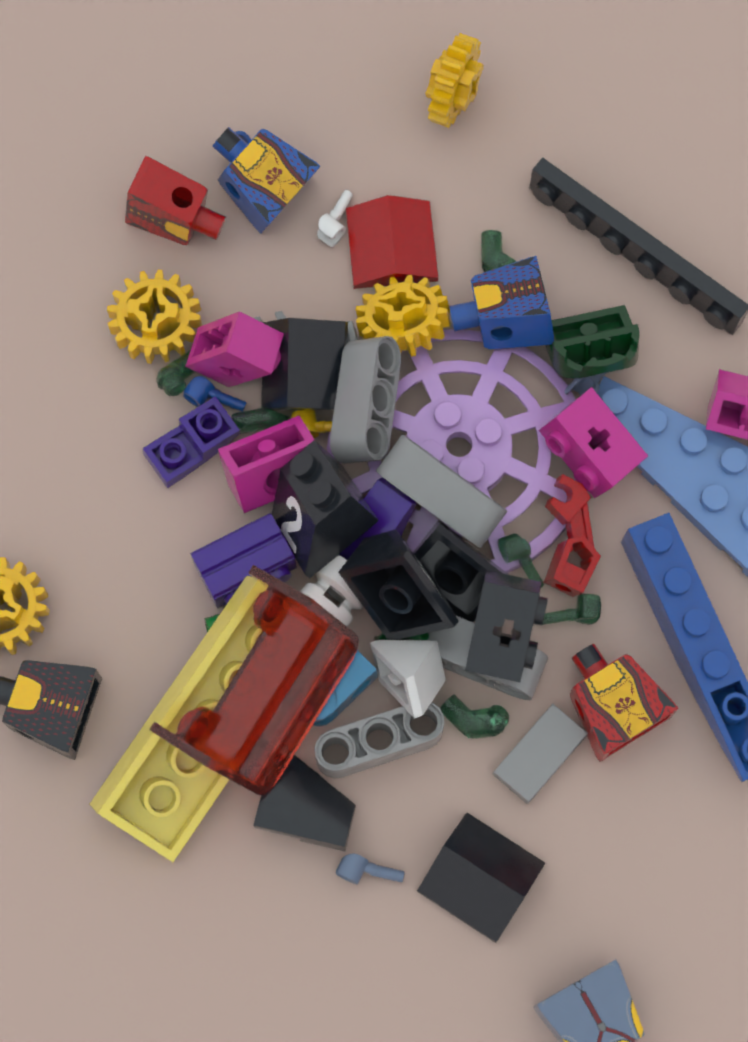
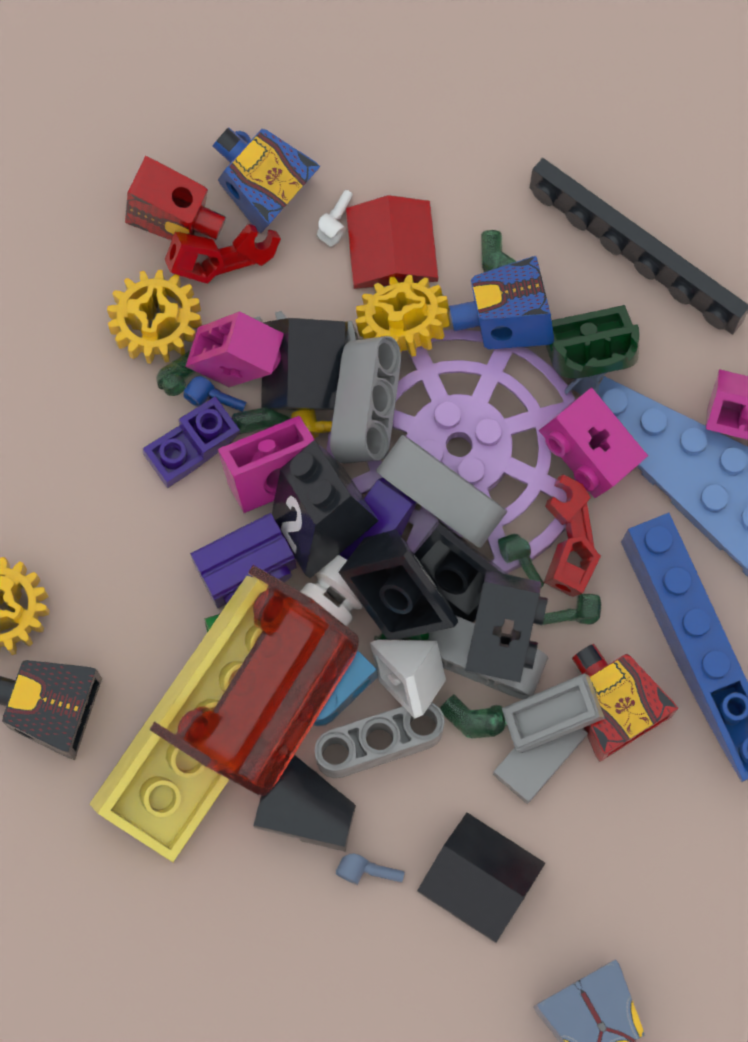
(243, 253): none -> red piece
(454, 80): yellow gear -> none
(553, 713): none -> light grey tile

